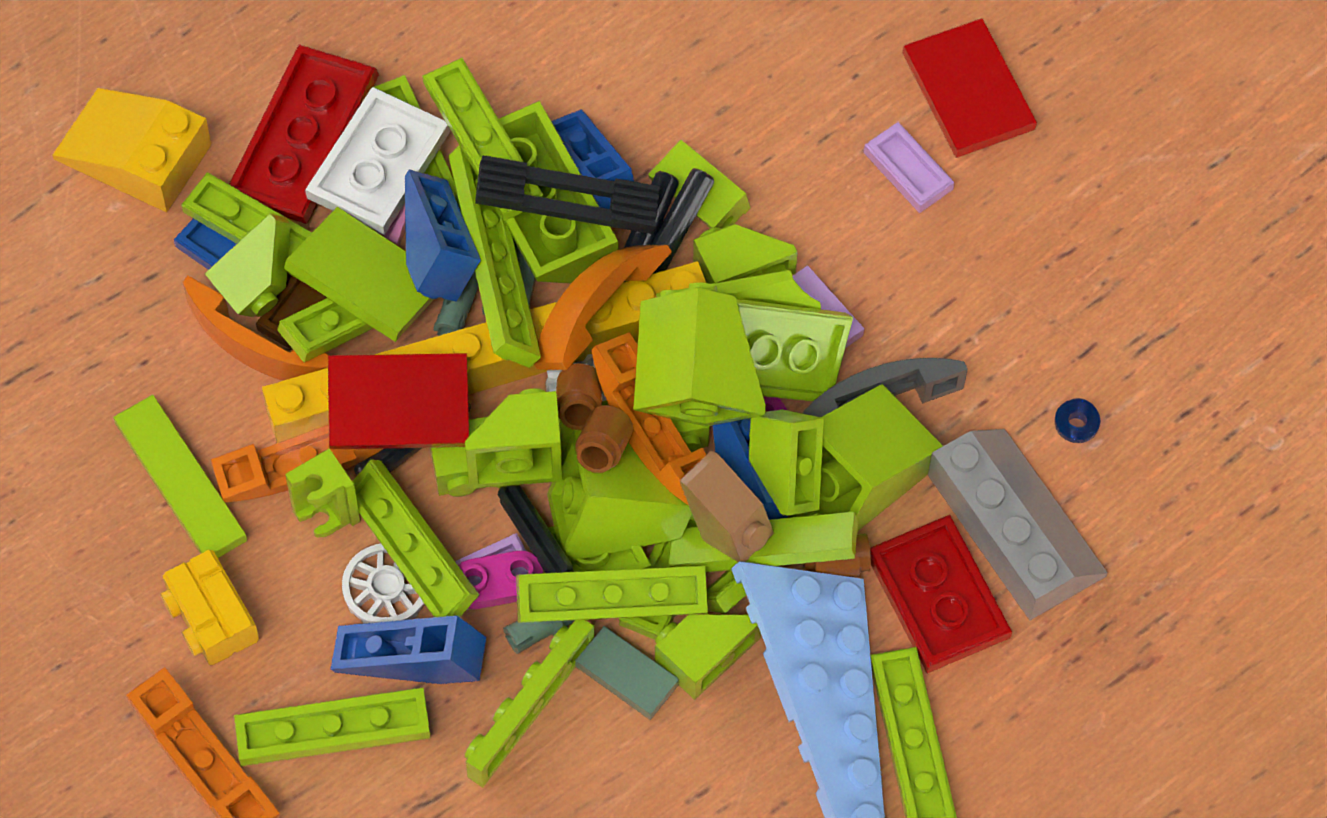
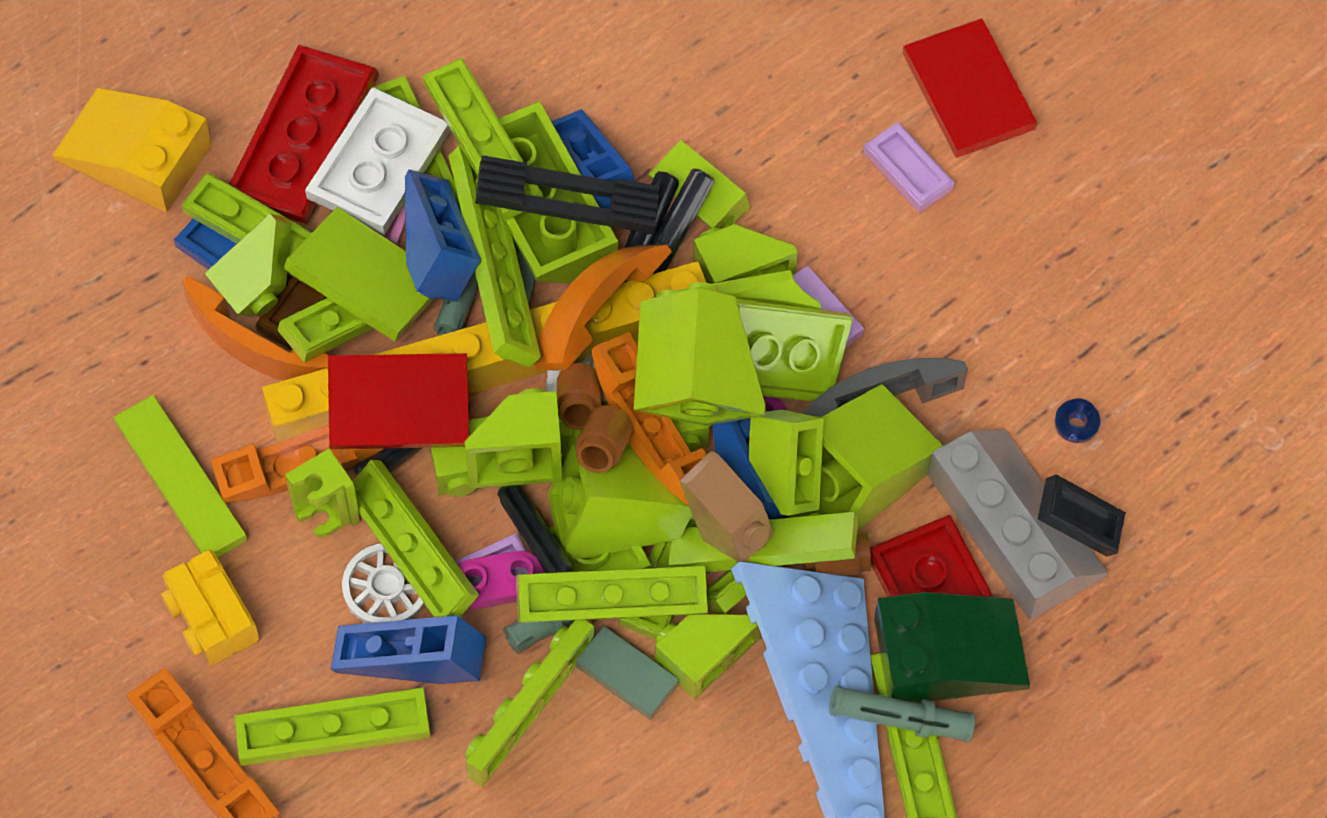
(920, 717): none -> sand green pin
(949, 646): none -> dark green slope
(1081, 515): none -> black tile

